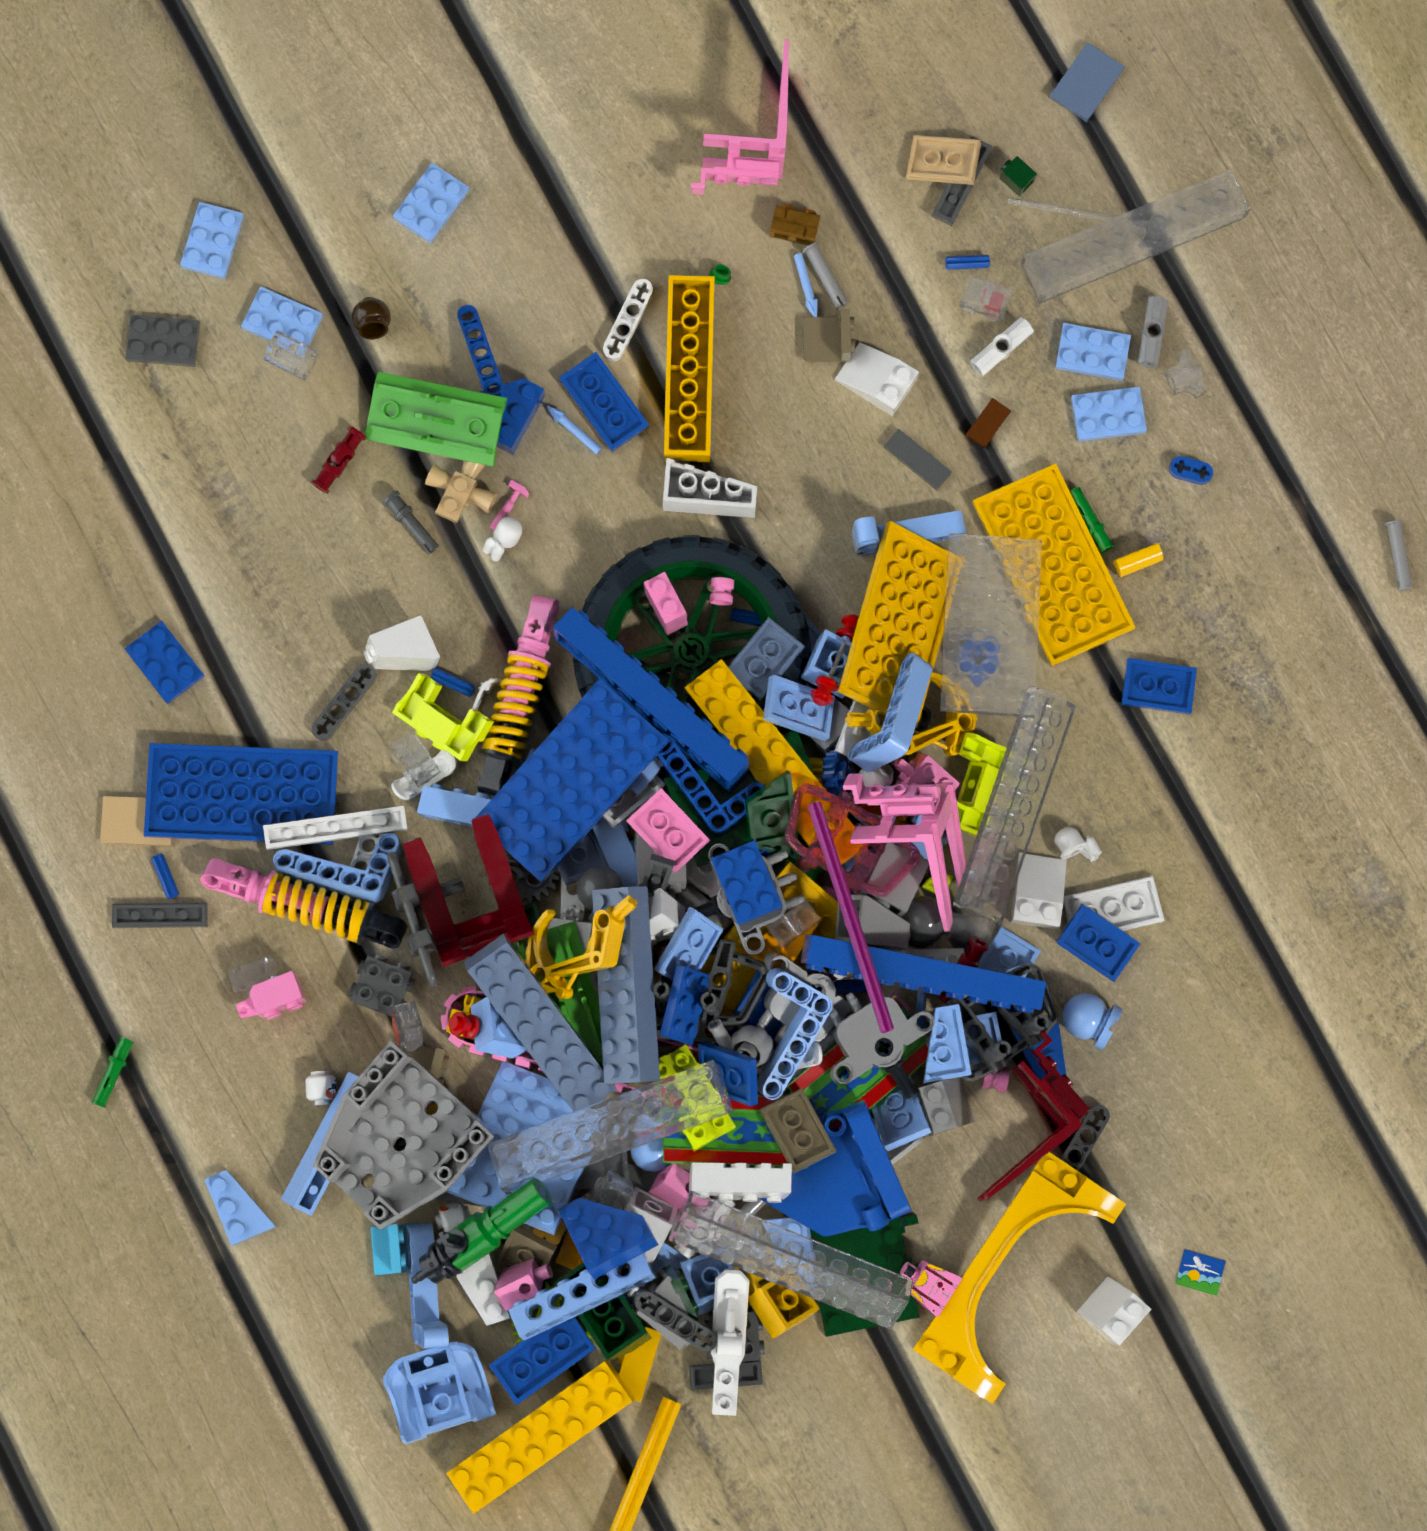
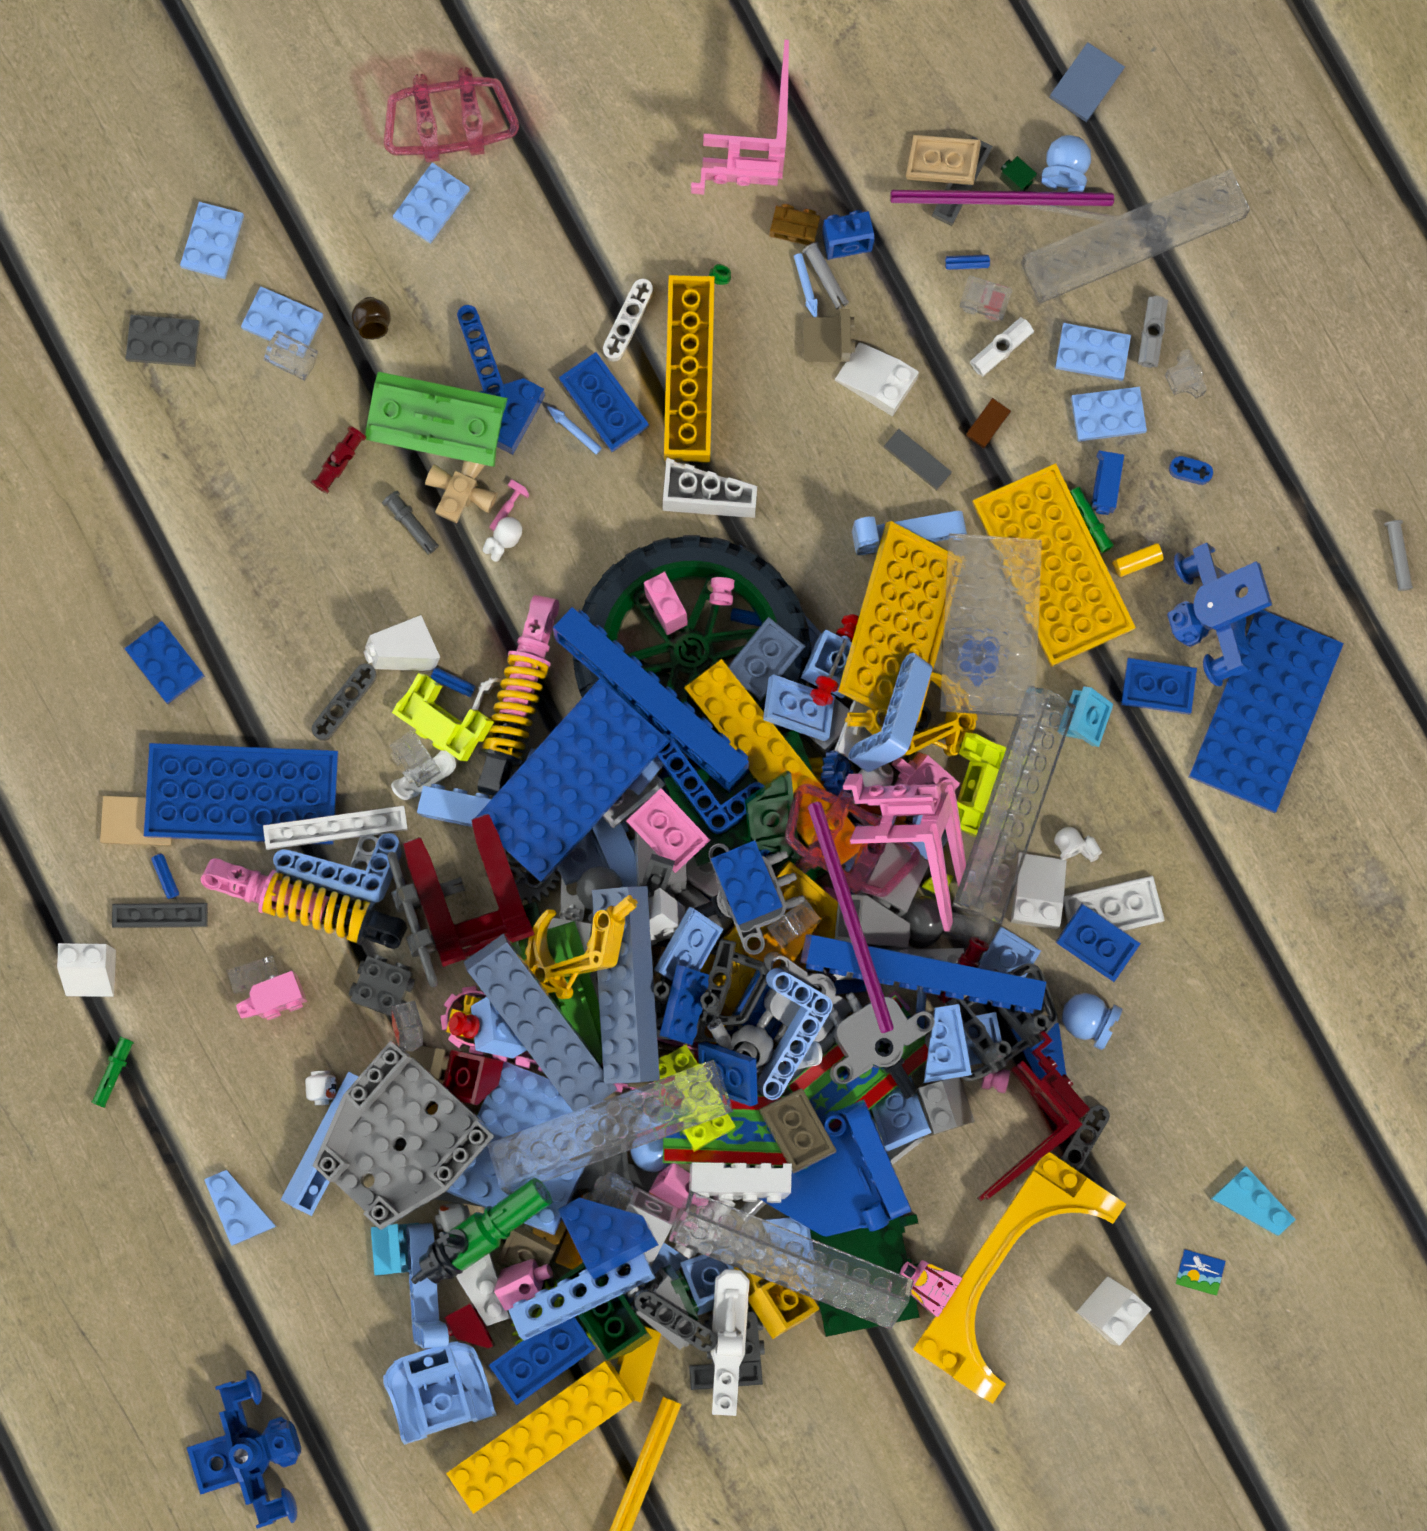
(87, 969): none -> white slope
(248, 1453): none -> blue piece
(424, 113): none -> clear pink piece
(469, 1327): none -> dark red slope
(471, 1076): none -> dark red slope
(848, 234): none -> blue hinge
(1002, 197): none -> magenta axle
(1067, 163): none -> light blue tile
(1089, 716): none -> medium azure bracket
(1107, 482): none -> blue window
(1218, 608): none -> blue piece
(1252, 1200): none -> medium azure wing
(1266, 711): none -> blue plate

